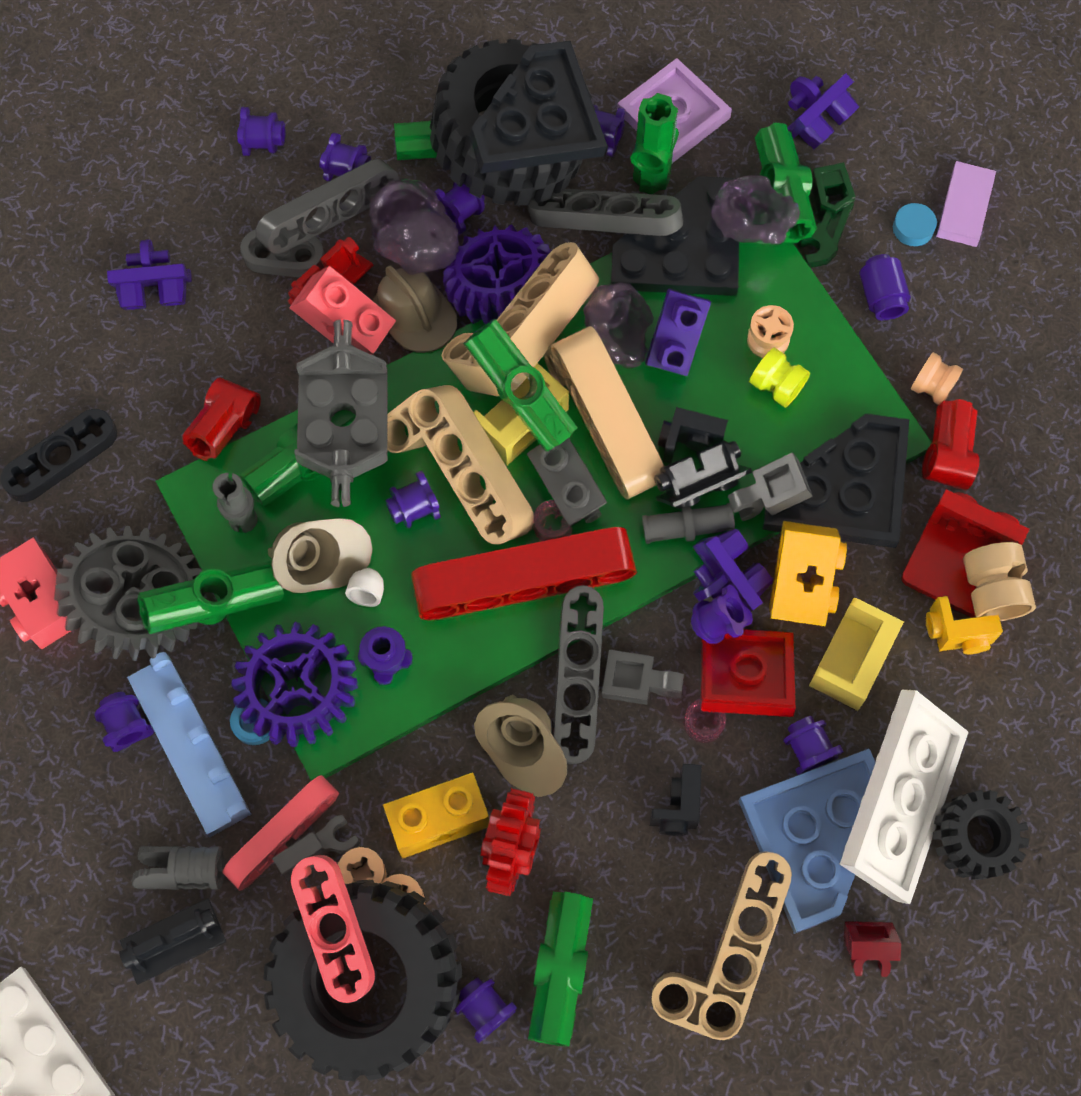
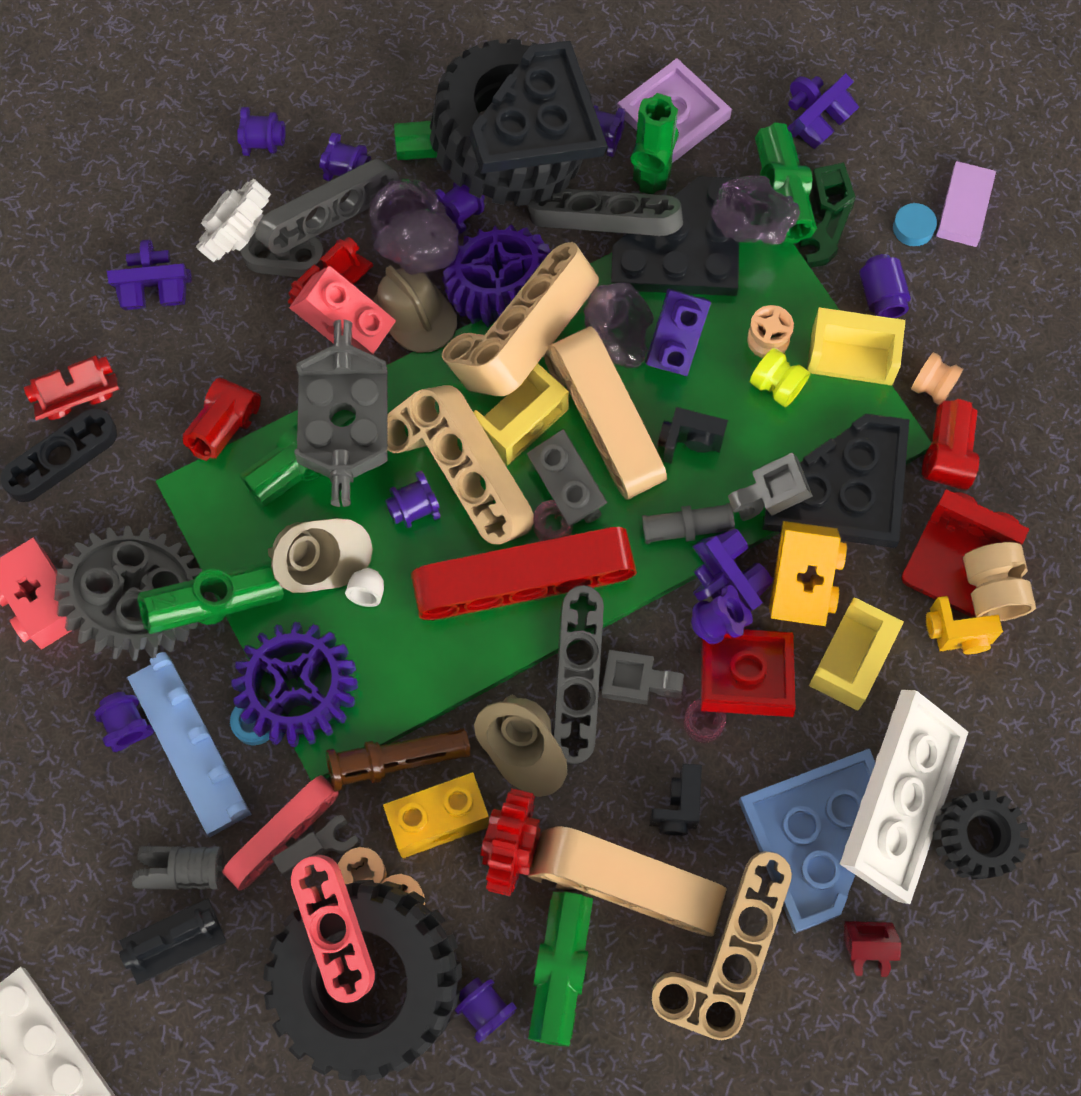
(58, 397): none -> hinge
(233, 220): none -> white gear
(235, 502): dark grey pin -> none
(375, 761): none -> reddish brown pin
(387, 664): dark purple brick -> none
(501, 363): green piece -> none
(627, 879): none -> tan beam
(717, 473): black hinge -> none
(811, 744): dark purple brick -> none
(856, 346): none -> light yellow panel

